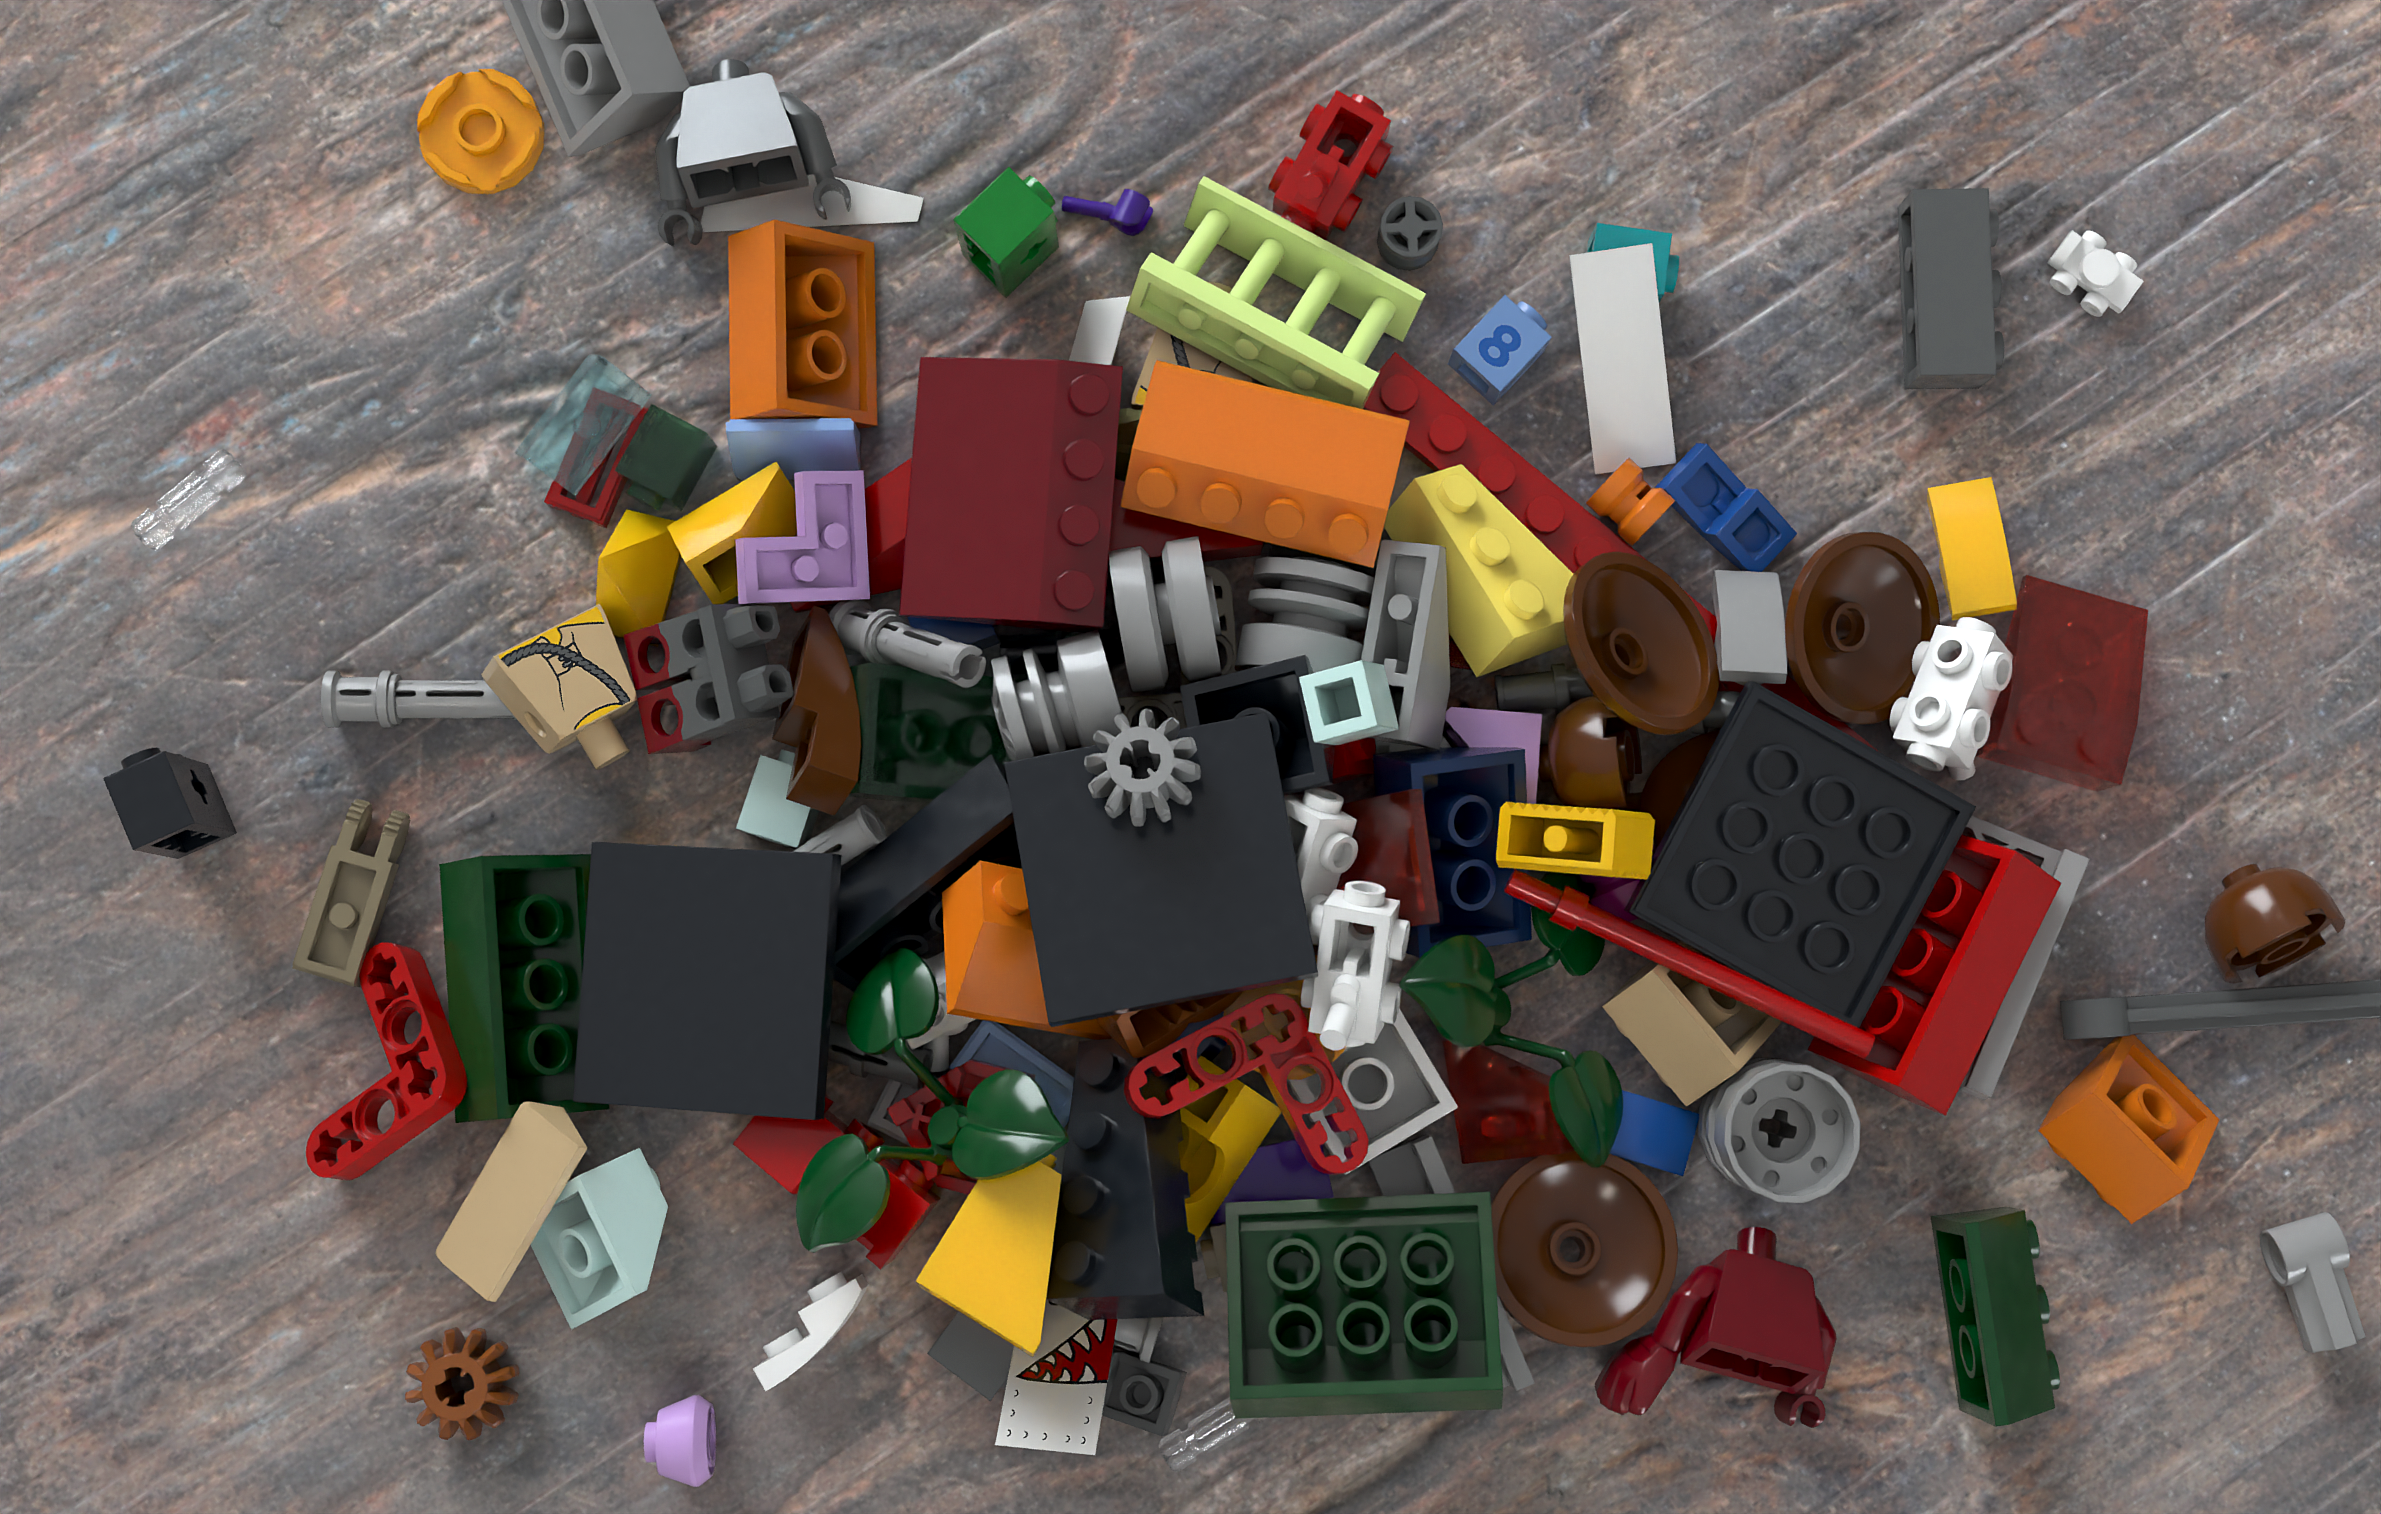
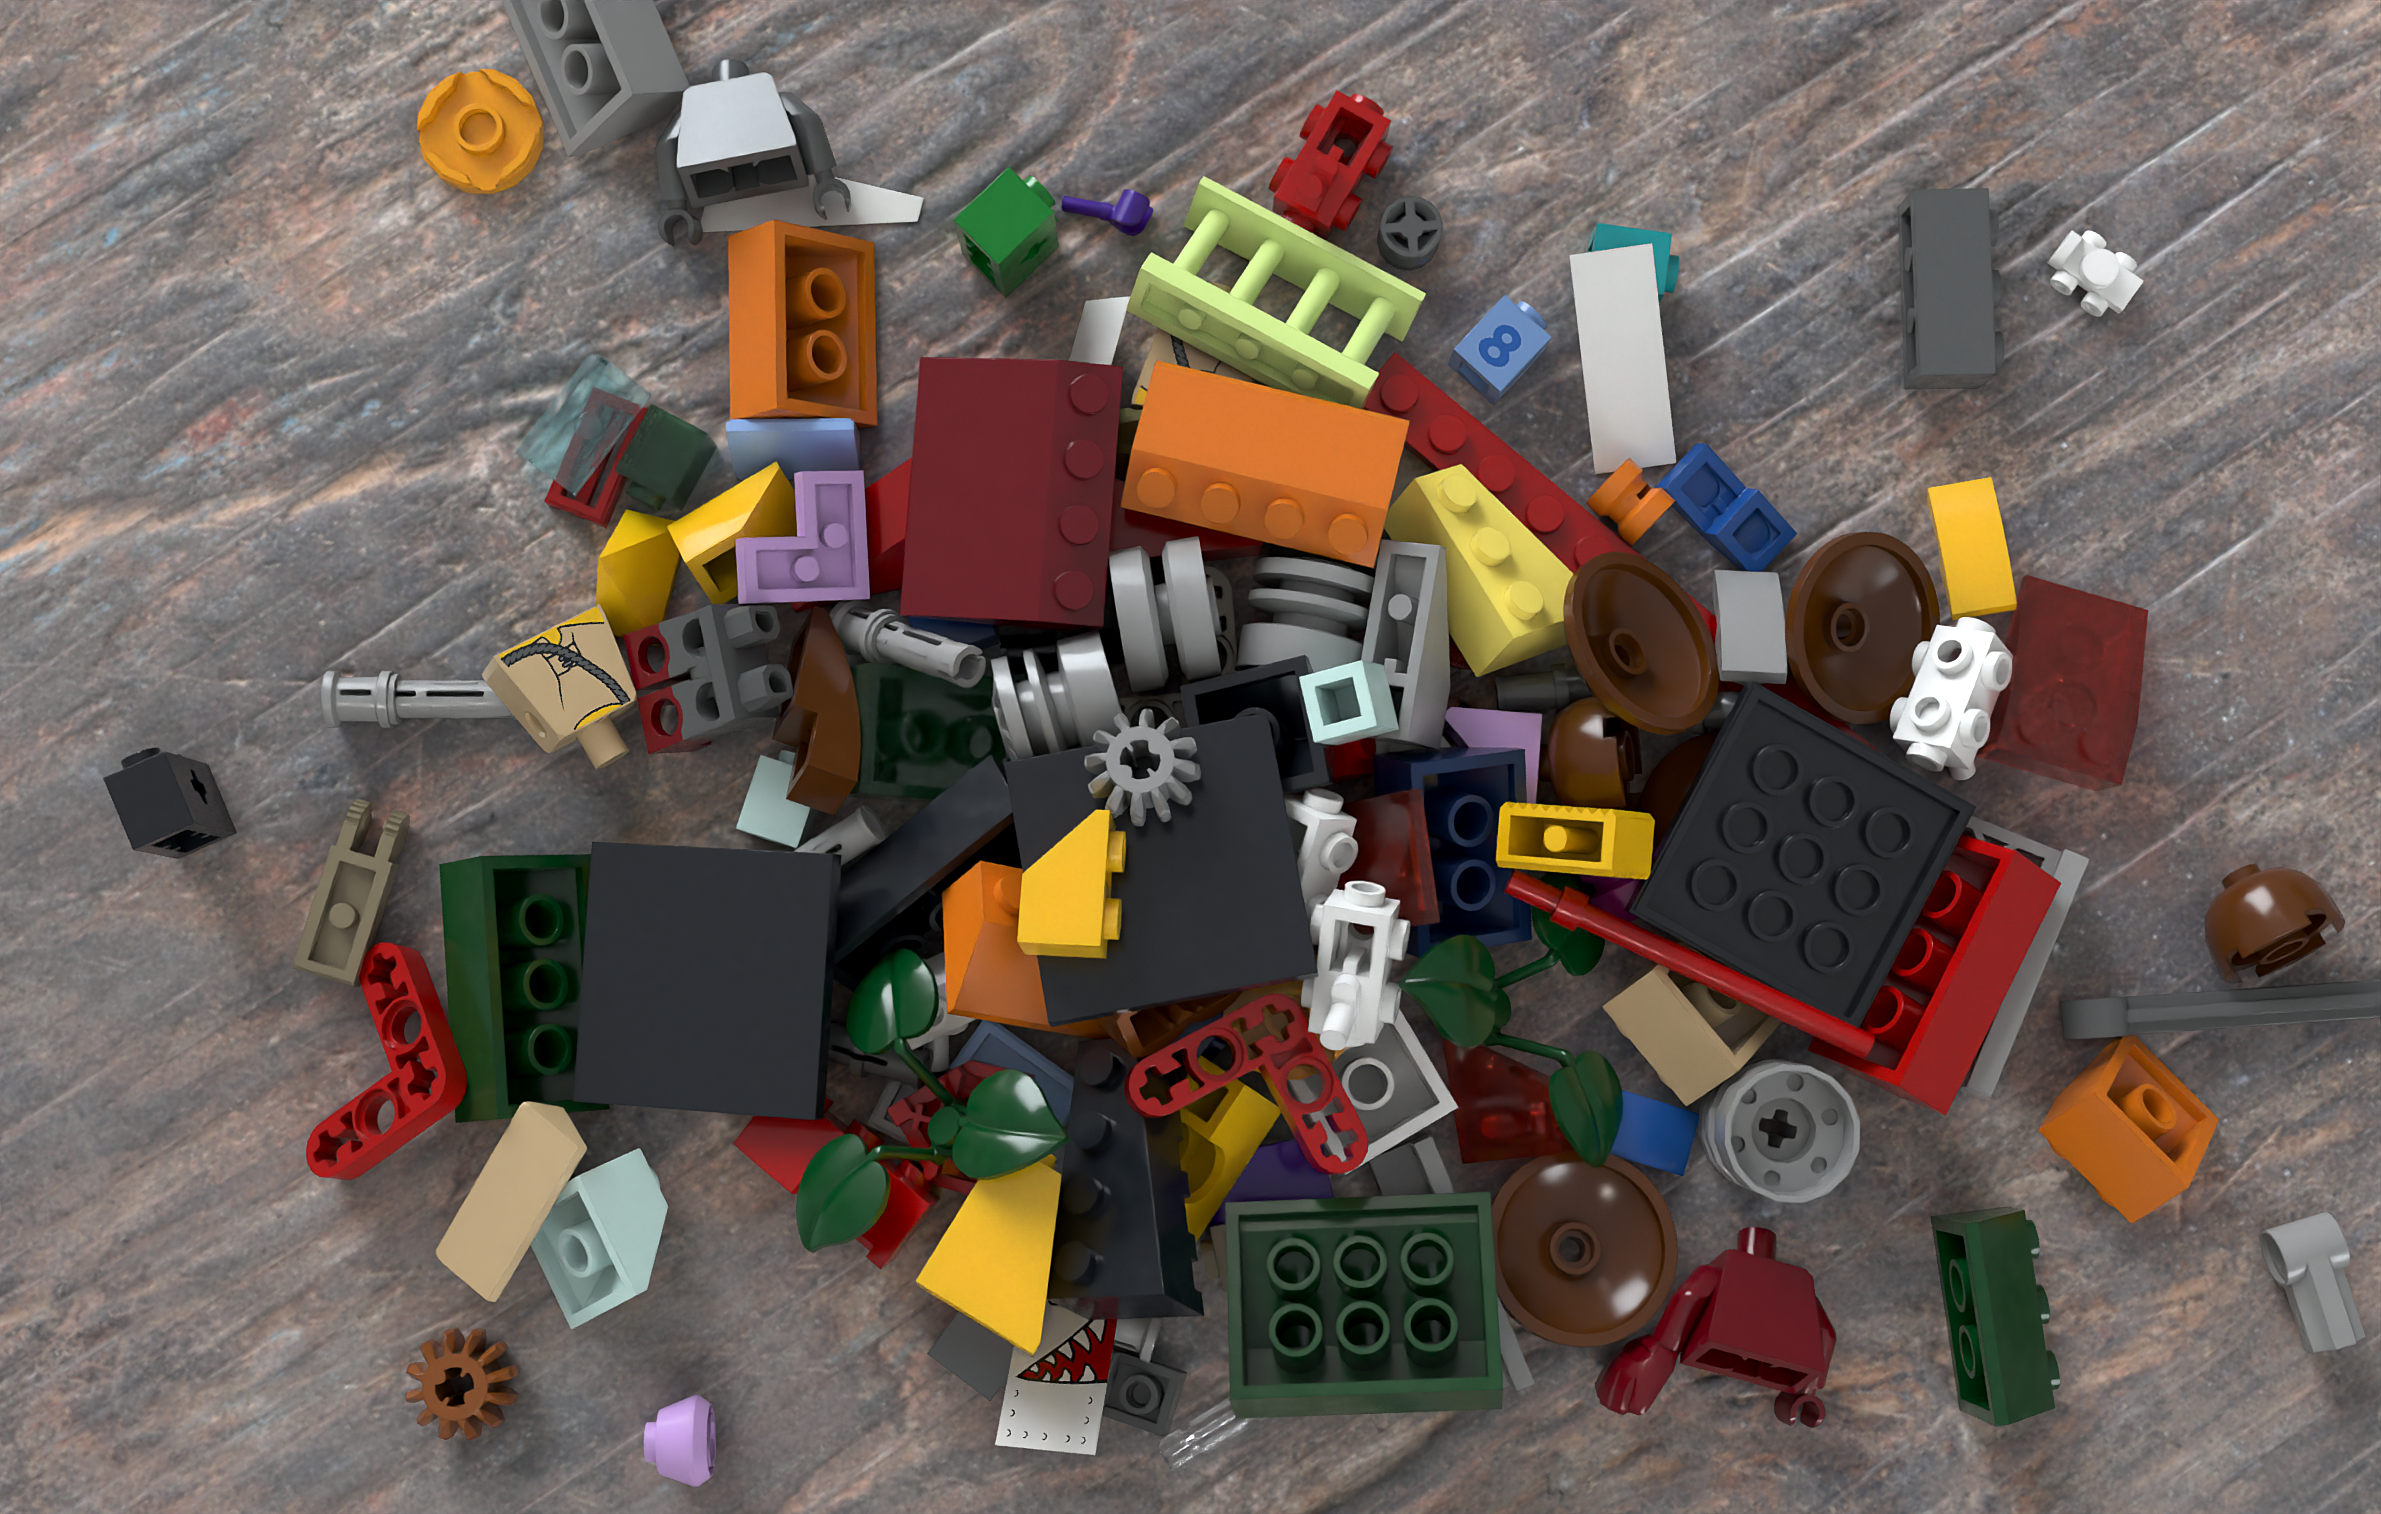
(188, 500): clear axle -> none
(831, 1308): white slope -> none
(1068, 893): none -> yellow slope

